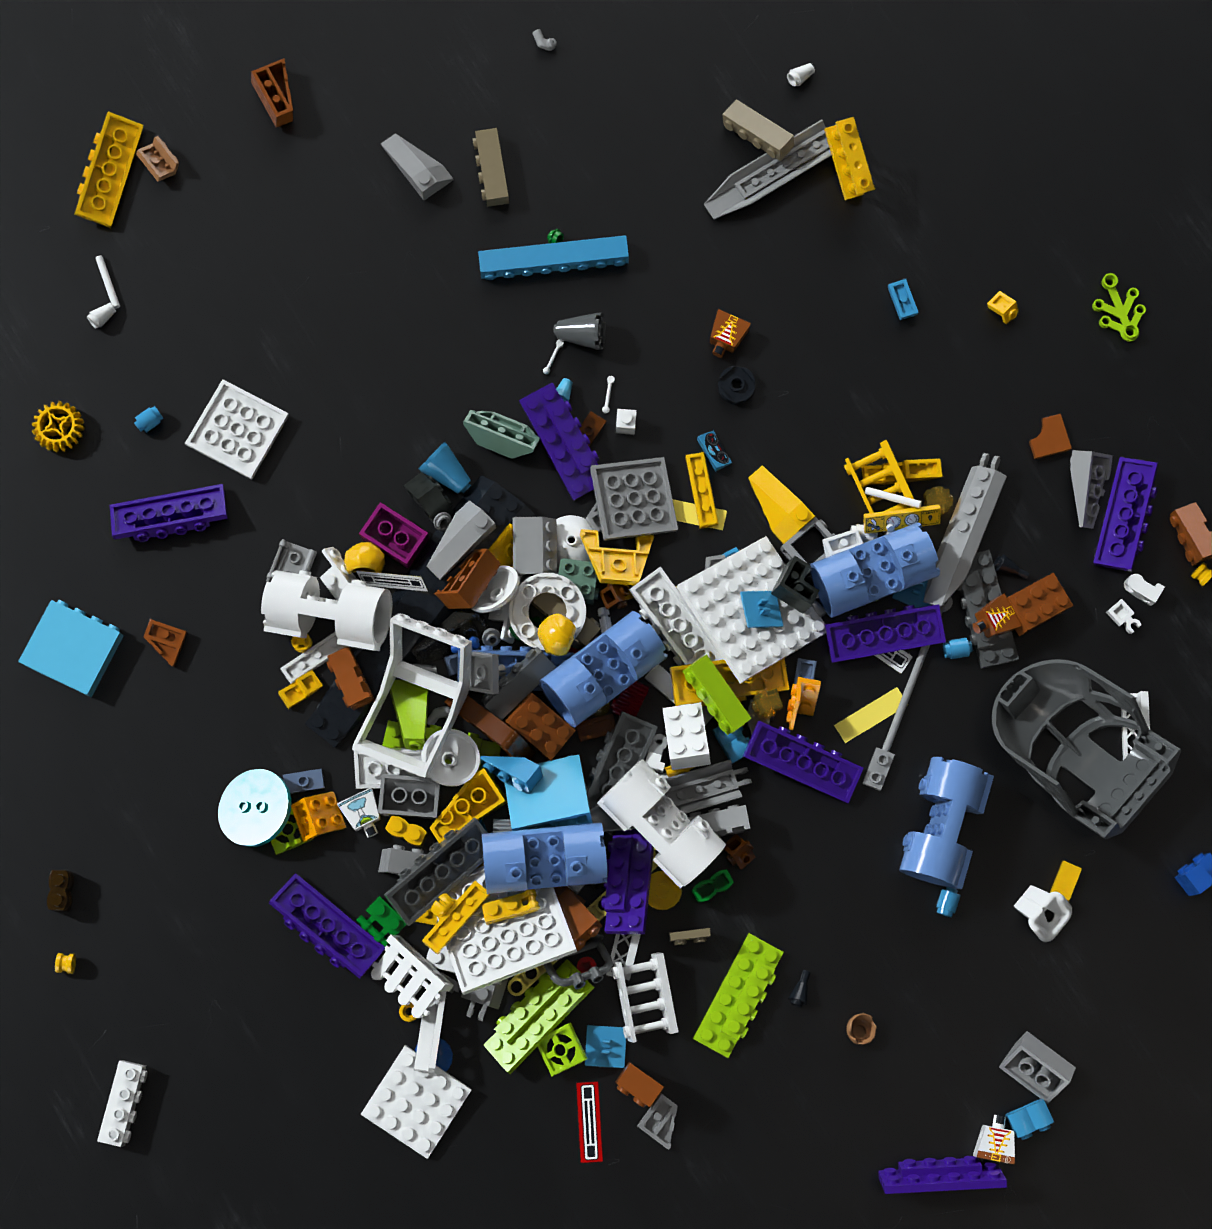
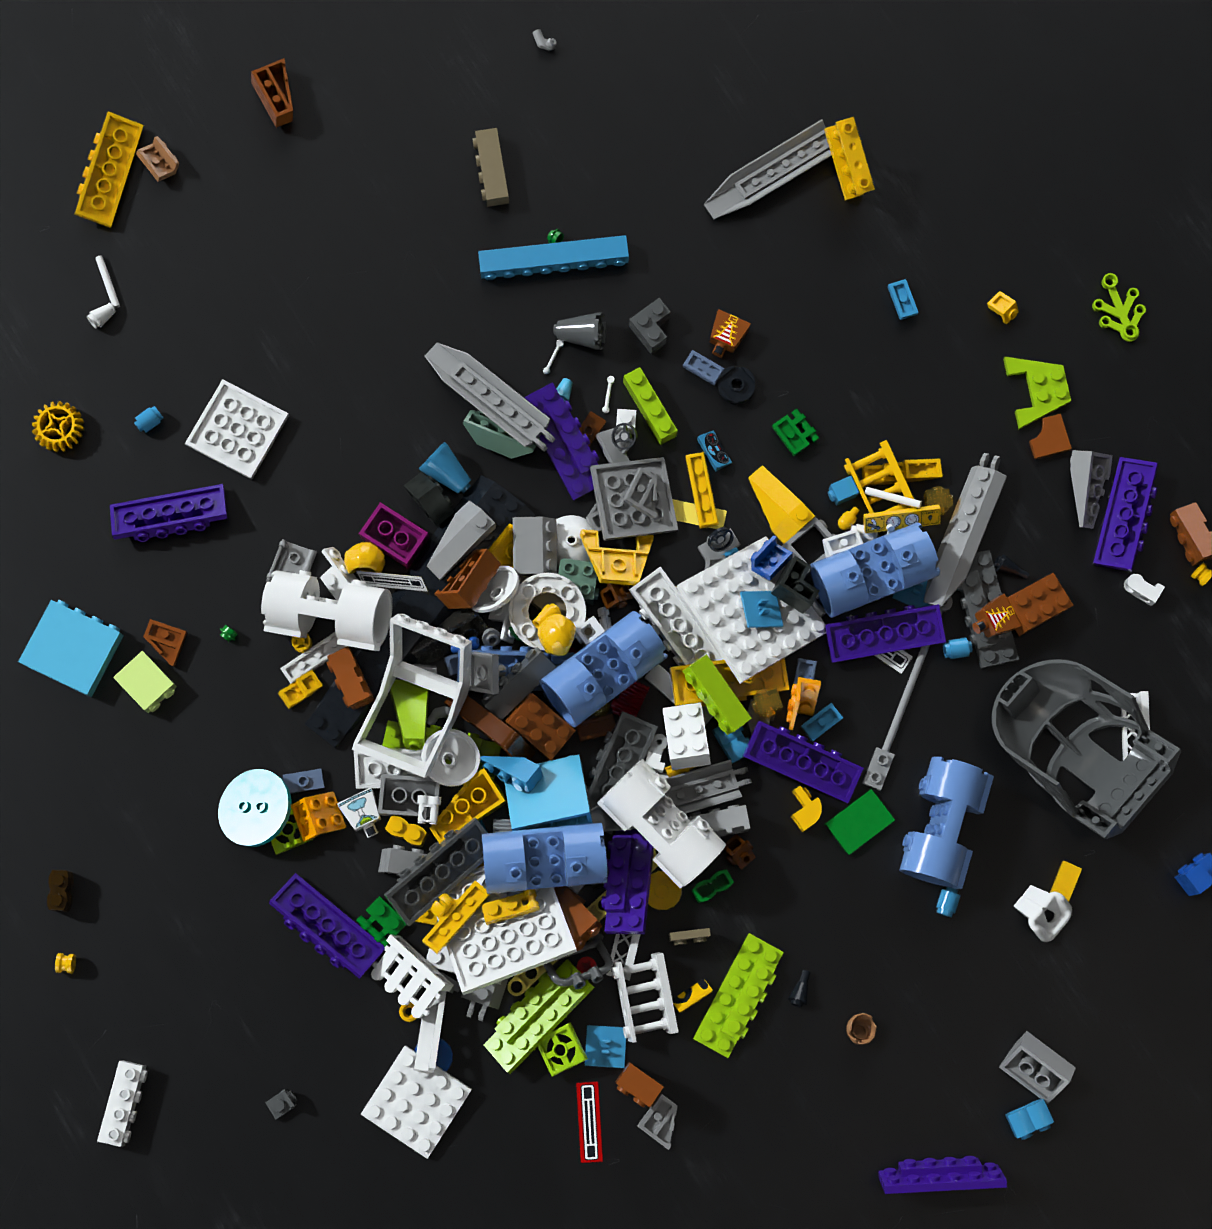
(145, 682): none -> yellowish green brick
(228, 633): none -> green plate
(282, 1103): none -> dark grey bracket
(420, 169): light grey wedge -> none
(428, 801): none -> white piece
(444, 525): light grey plate -> none
(490, 395): none -> light grey hinge
(546, 612): none -> yellow cone
(596, 628): none -> white brick
(616, 445): none -> light grey piece
(643, 493): none -> light grey wing
(647, 325): none -> dark grey brick
(650, 406): none -> lime brick
(691, 995): none -> yellow slope
(703, 367): none -> sand blue plate
(719, 543): none -> piece
(758, 130): brick -> none
(770, 559): none -> blue bracket
(791, 435): none -> green plate
(800, 74): white cone -> none
(811, 809): none -> yellow brick
(821, 722): none -> dark azure plate
(843, 490): none -> dark azure brick
(848, 518): none -> yellow cylinder
(859, 822): none -> green tile
(869, 715): light yellow sticker -> none
(996, 1142): torso -> none
(1046, 388): none -> lime wing
(1121, 614): white plate -> none

